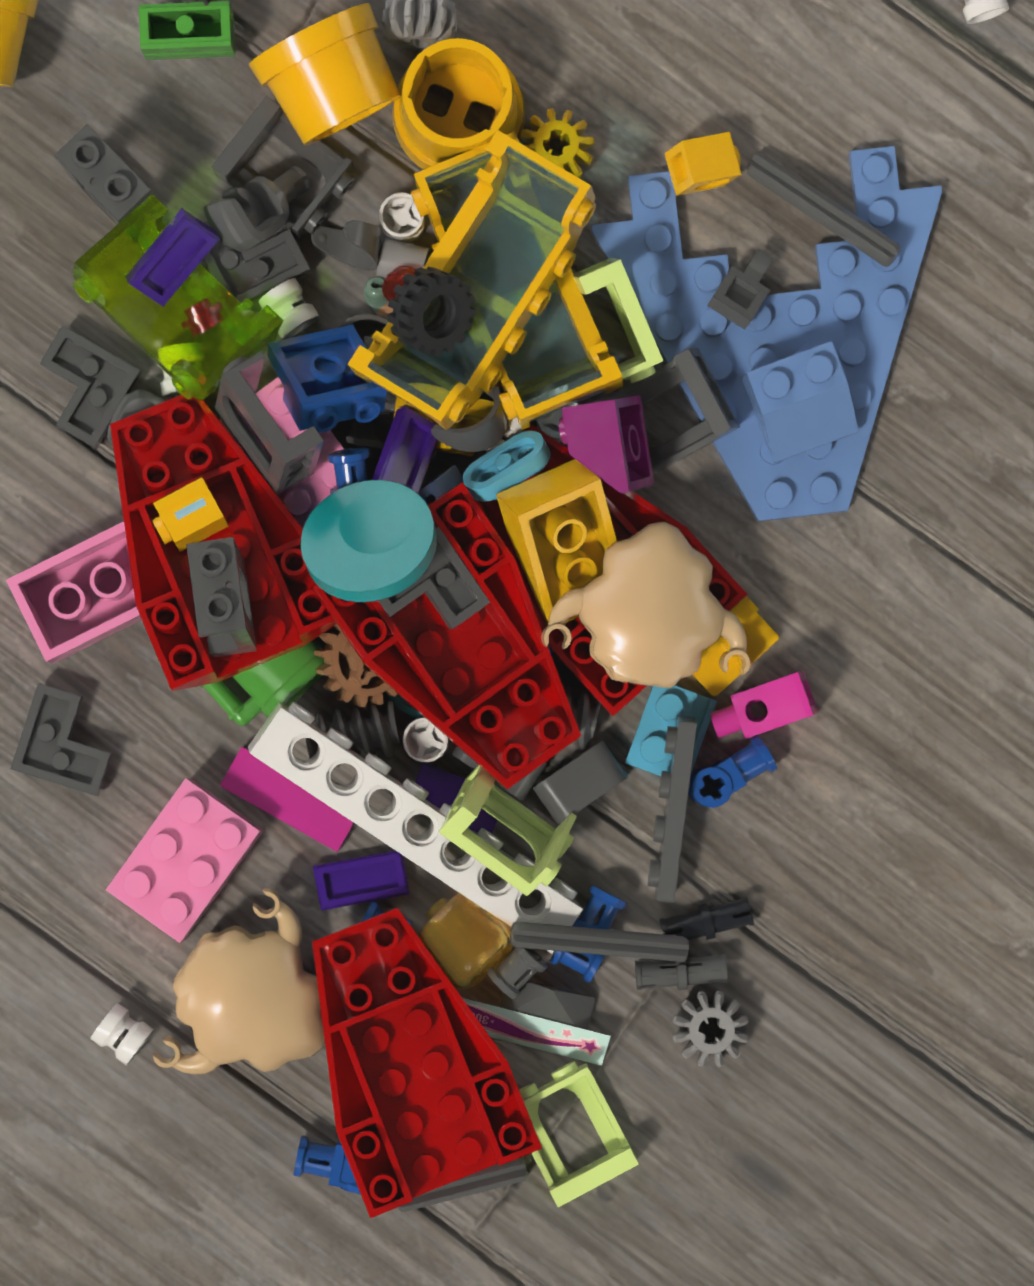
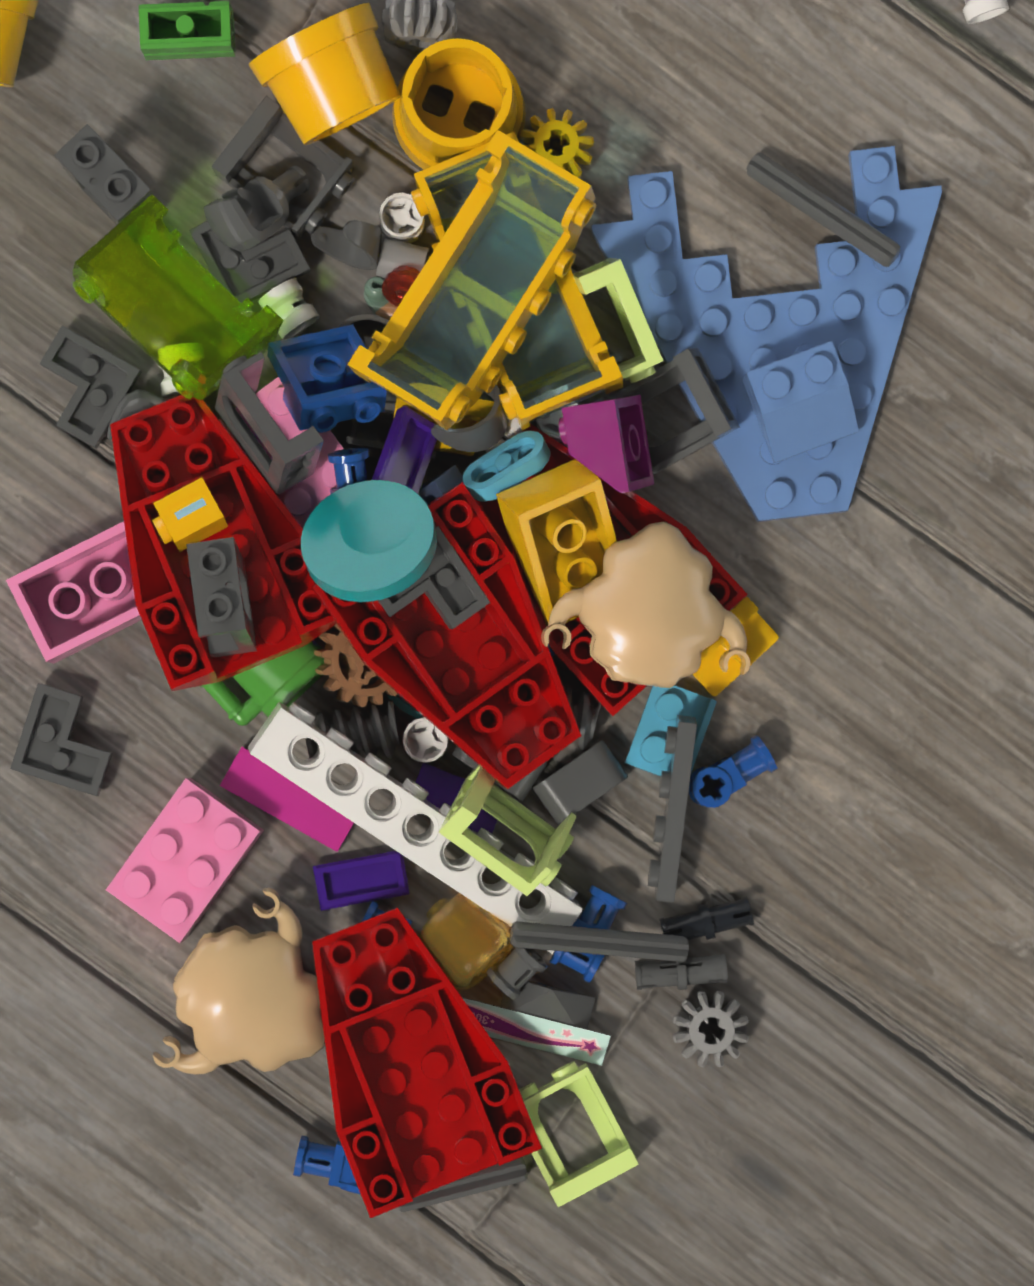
(112, 1029): white wheel -> none
(172, 257): dark purple tile -> none
(202, 316): clear red plate -> none
(412, 302): black tyre -> none
(703, 163): yellow brick -> none
(741, 292): dark grey plate -> none
(786, 702): dark pink torso -> none

